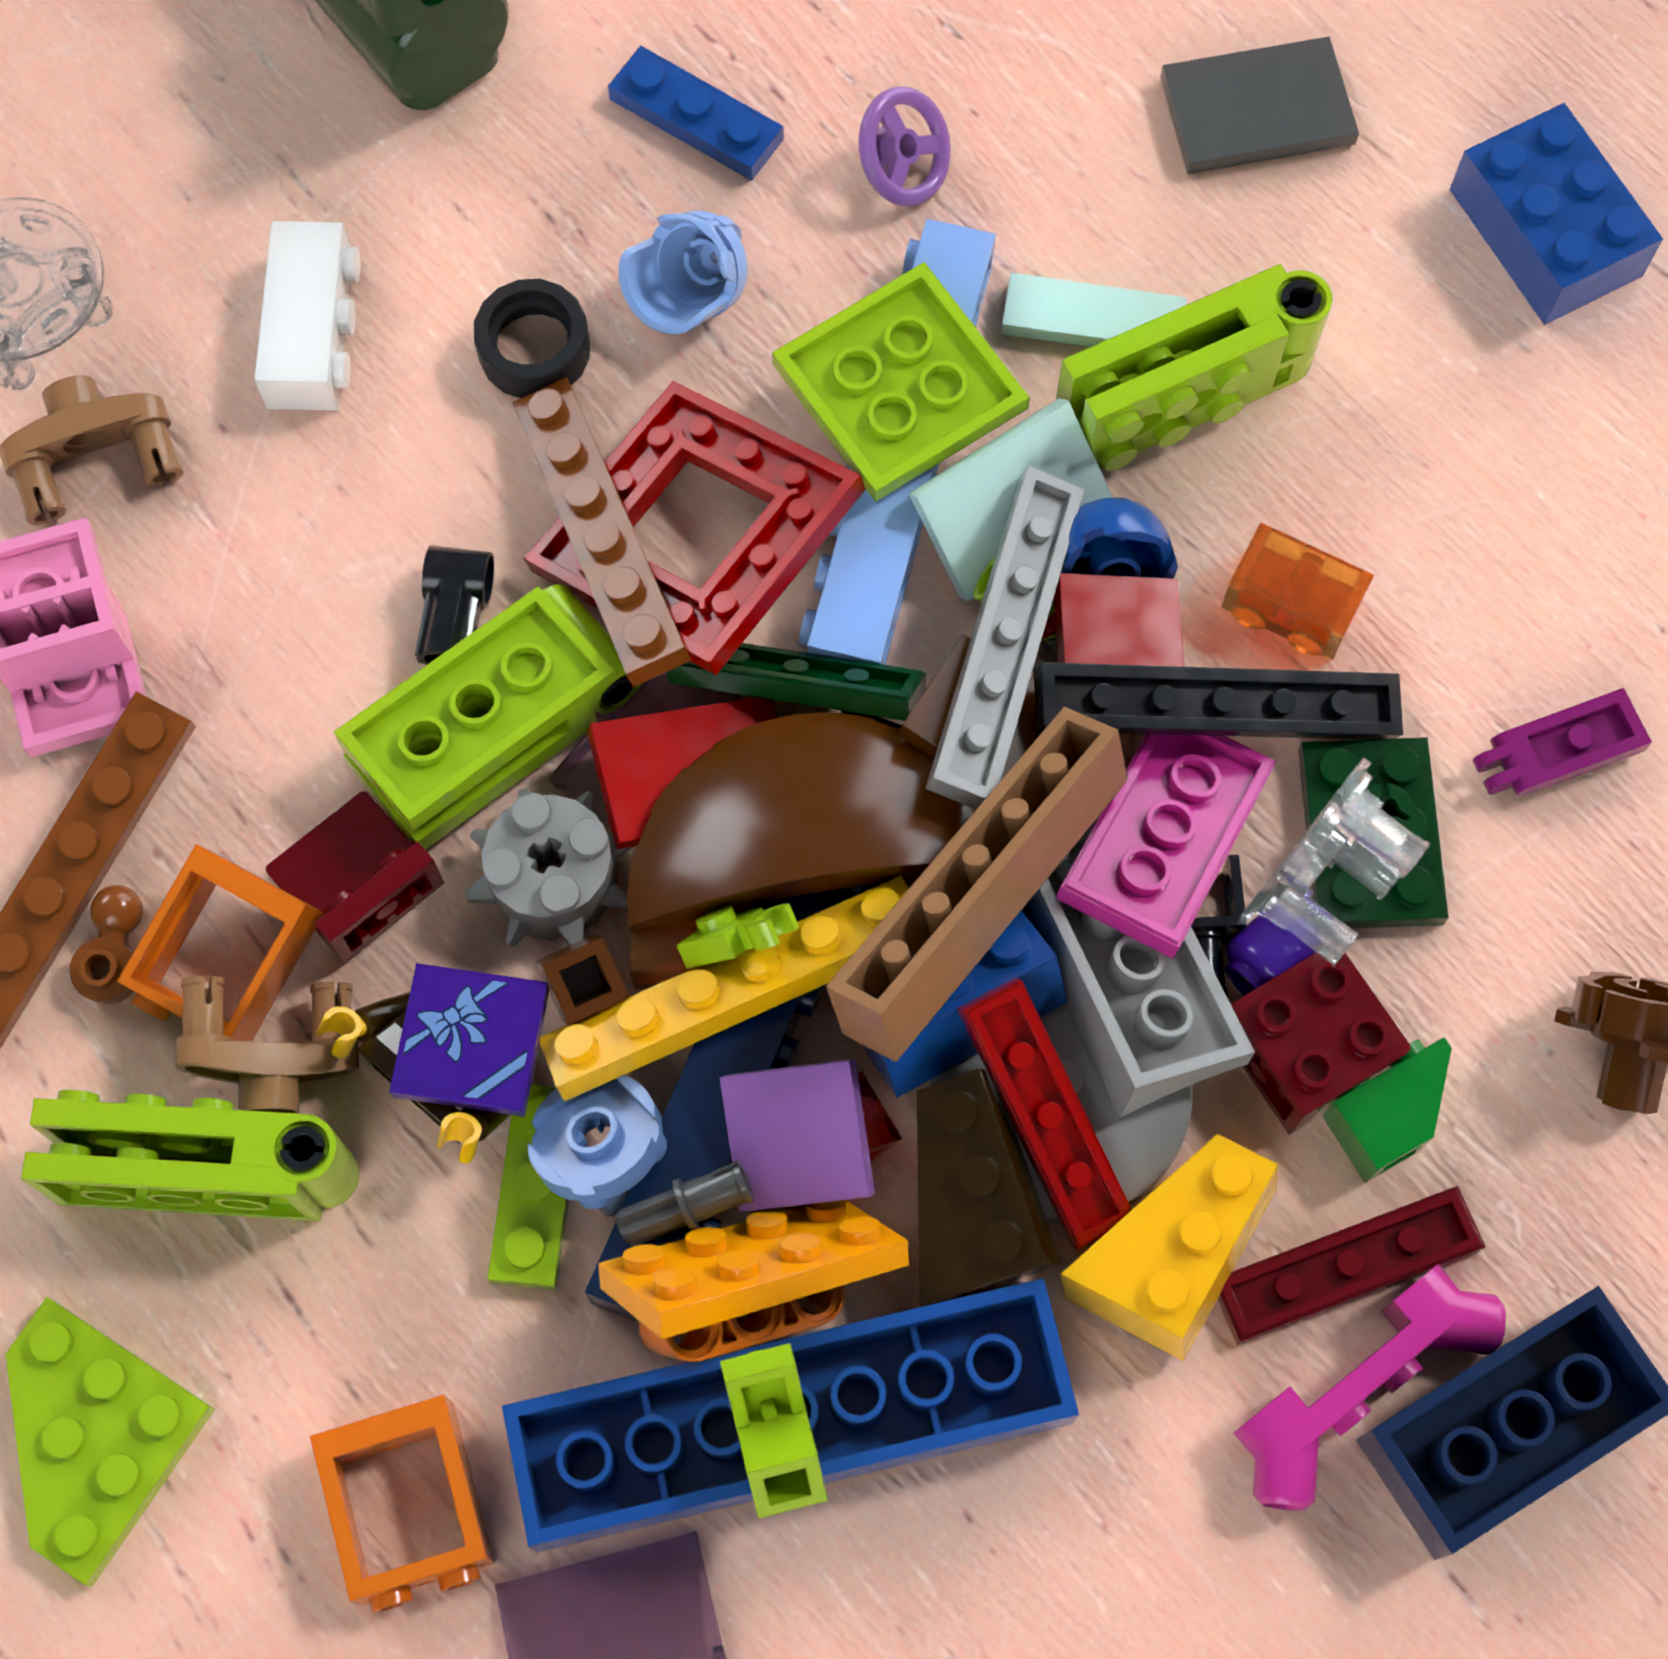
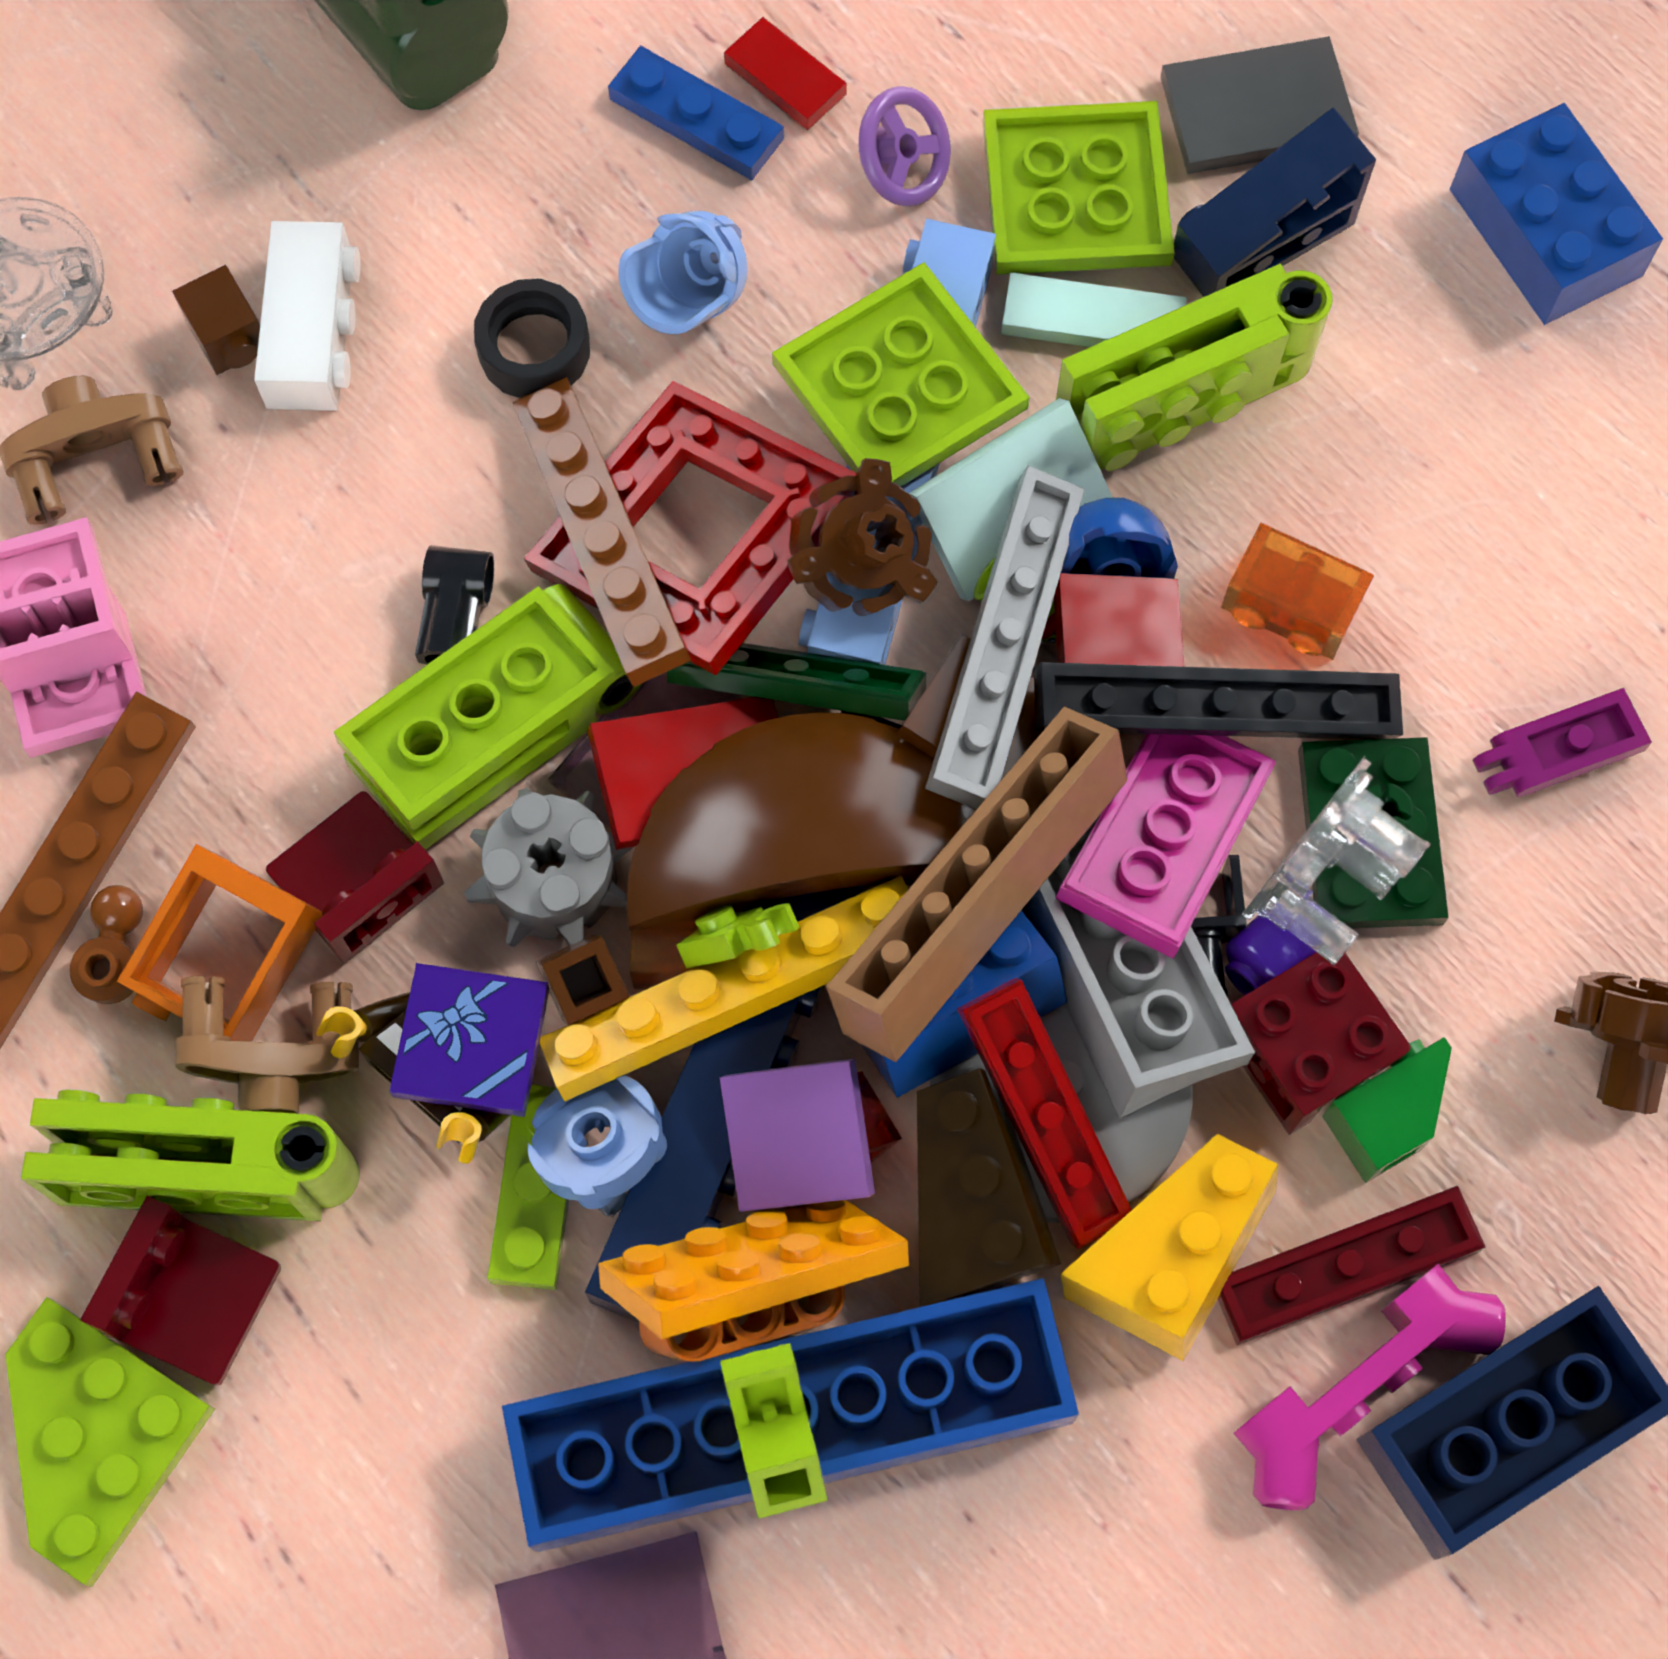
(181, 1292): none -> dark red bracket
(220, 319): none -> reddish brown brick
(380, 1435): orange window -> none
(685, 1204): dark grey axle -> none
(785, 73): none -> red tile
(848, 548): none -> reddish brown piece
(1077, 187): none -> lime plate
(1278, 207): none -> dark blue wedge

